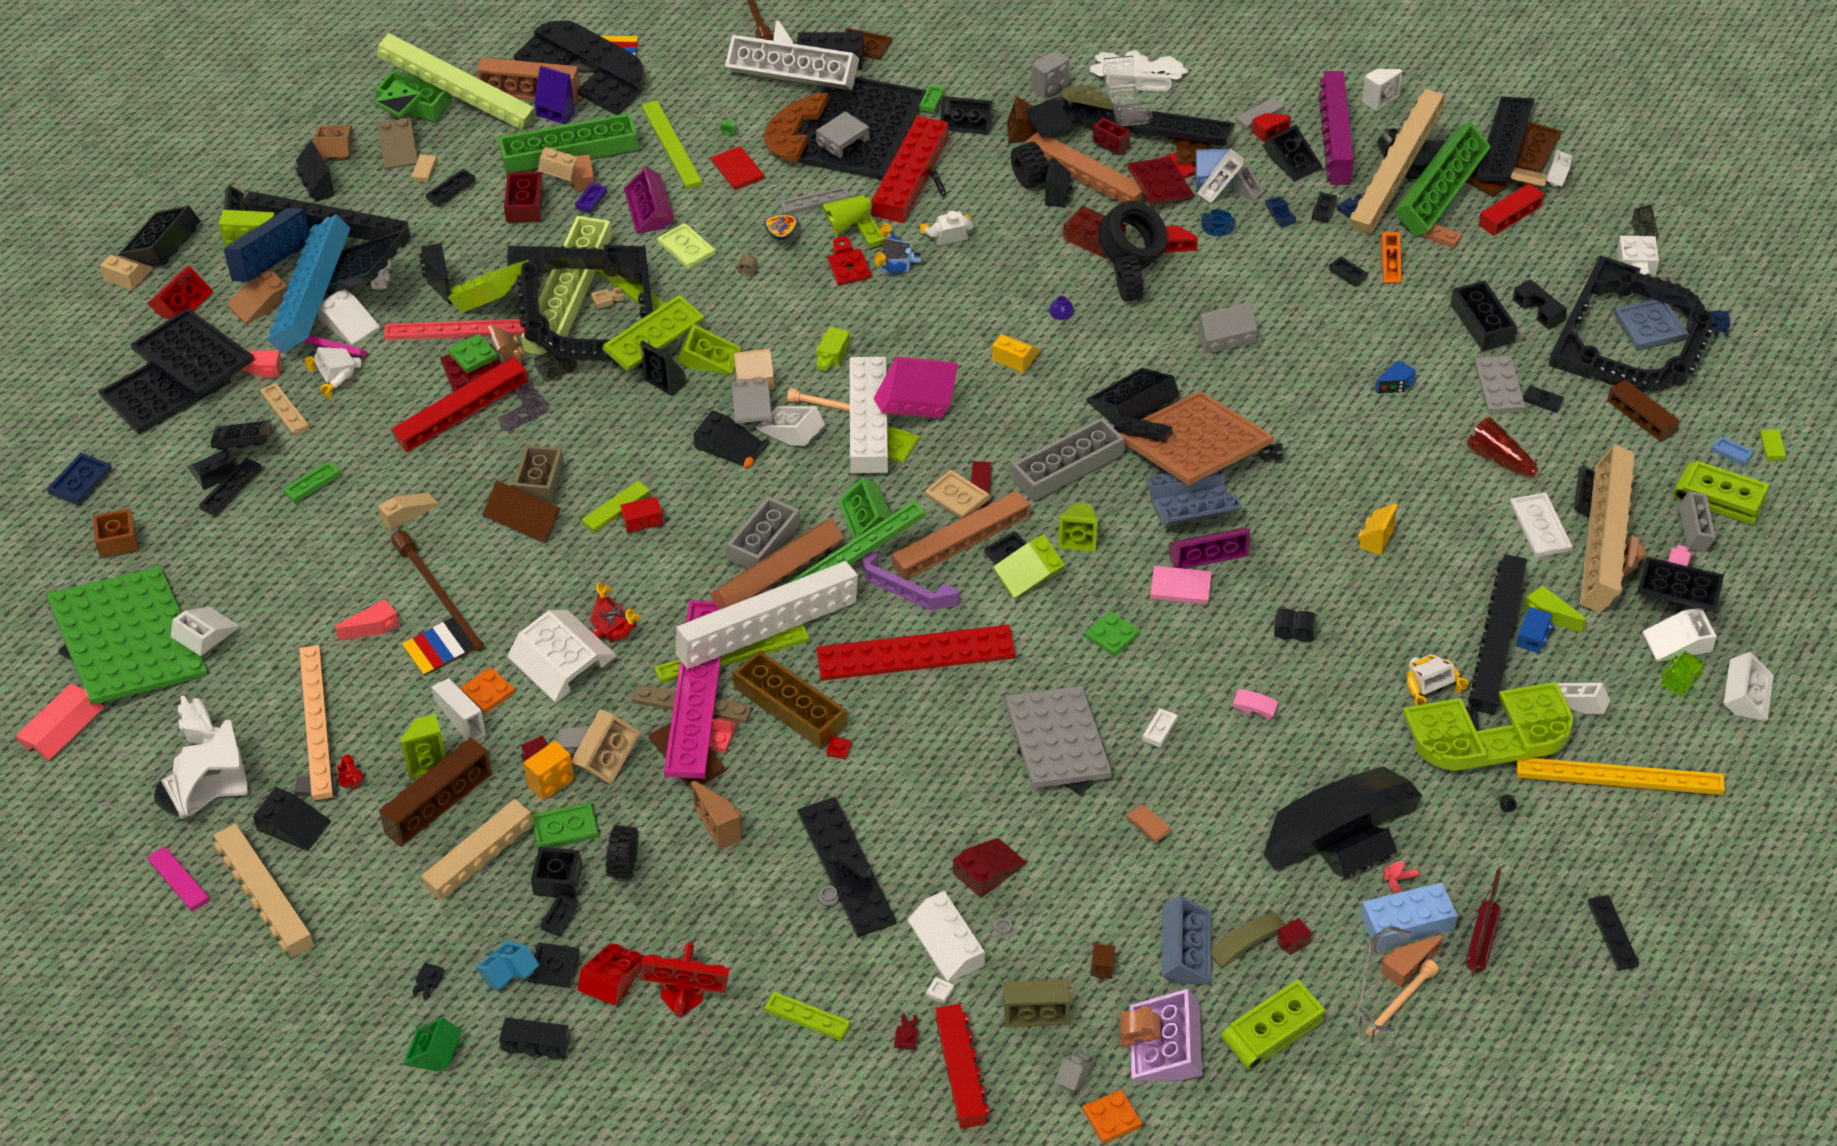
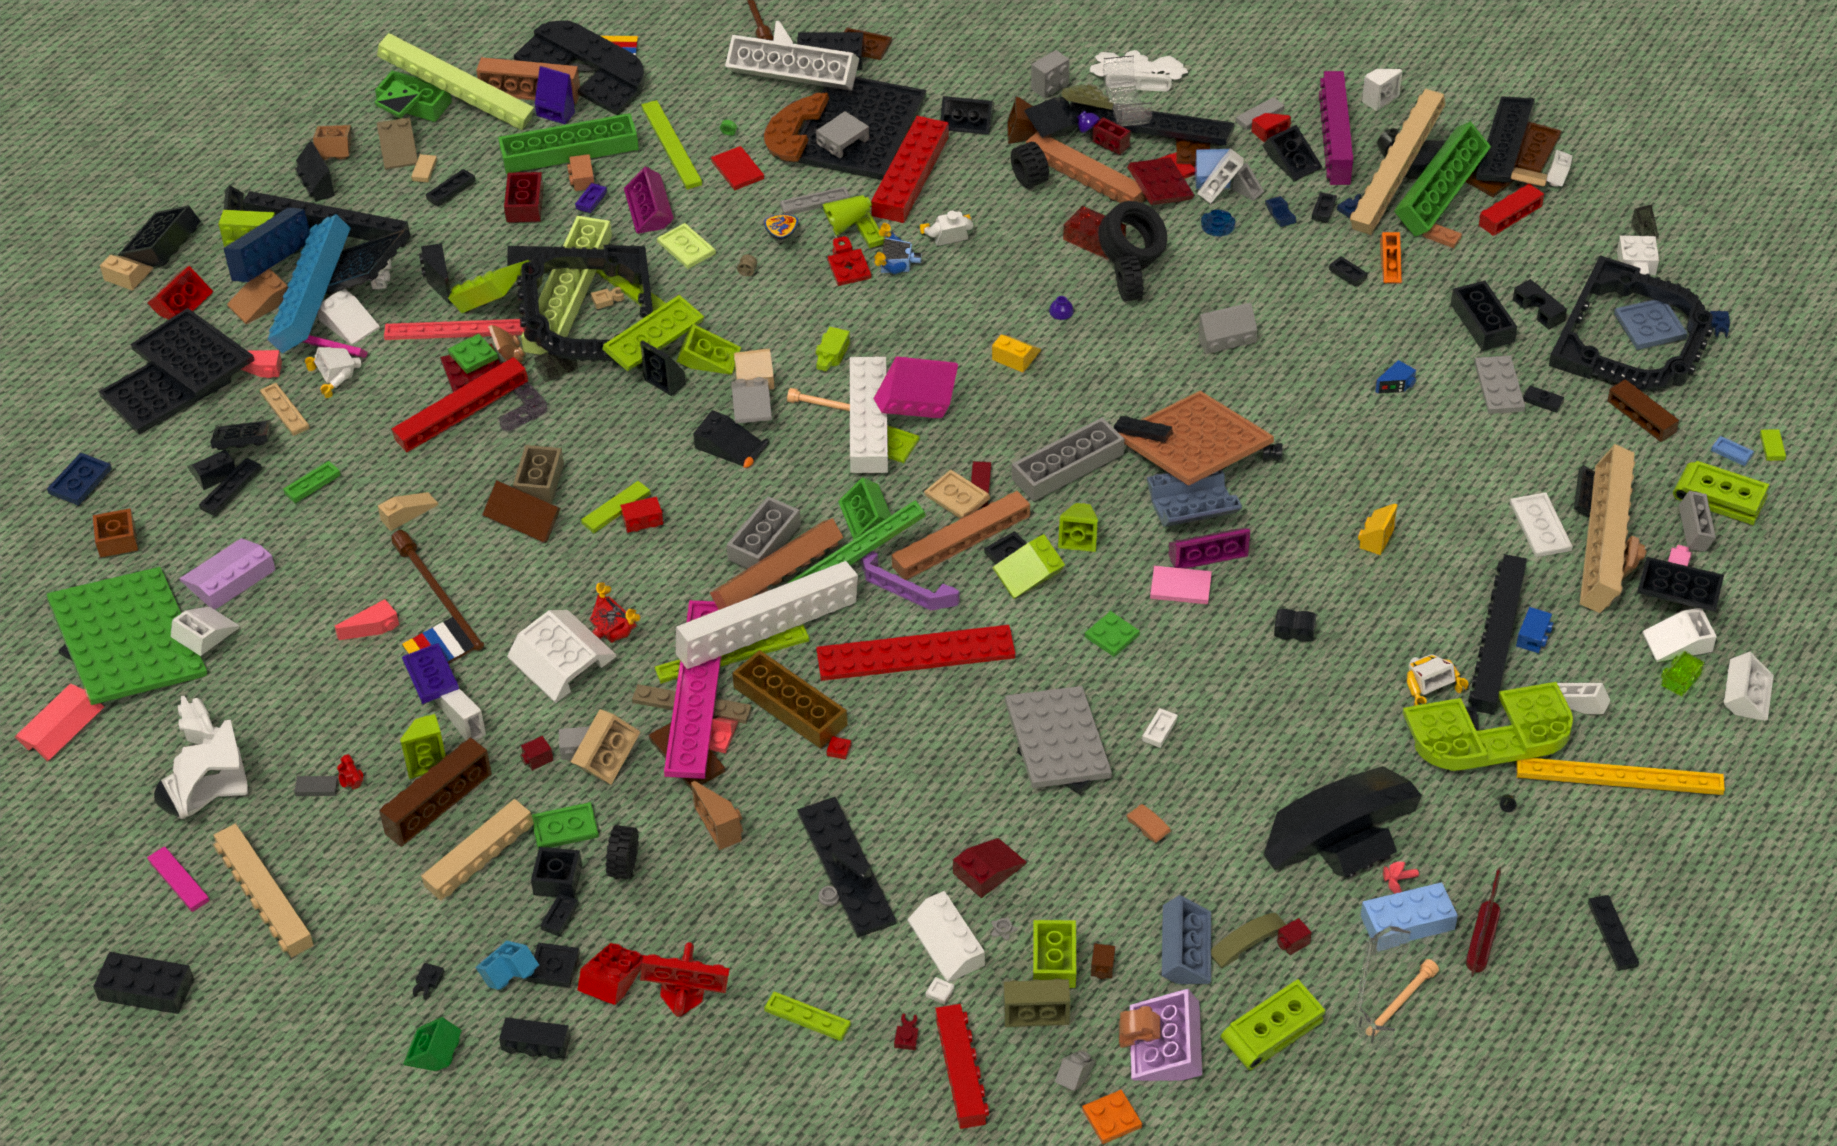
(143, 982): none -> black brick
(229, 573): none -> lavender slope
(290, 819): black slope -> none
(316, 723): light nougat plate -> none
(430, 673): none -> dark purple tile
(488, 690): orange plate -> none
(549, 770): light orange brick -> none
(557, 163): tan brick -> none
(793, 424): white slope -> none
(931, 99): bright green plate -> none
(934, 174): black piece -> none
(1054, 950): none -> lime brick
(1058, 185): black slope -> none
(1086, 121): none -> dark purple brick
(1135, 395): black slope -> none
(1180, 240): red slope -> none
(1251, 701): bright pink slope -> none
(1406, 960): nougat slope -> none
(1495, 444): clear red cone -> none
(1562, 613): lime slope -> none

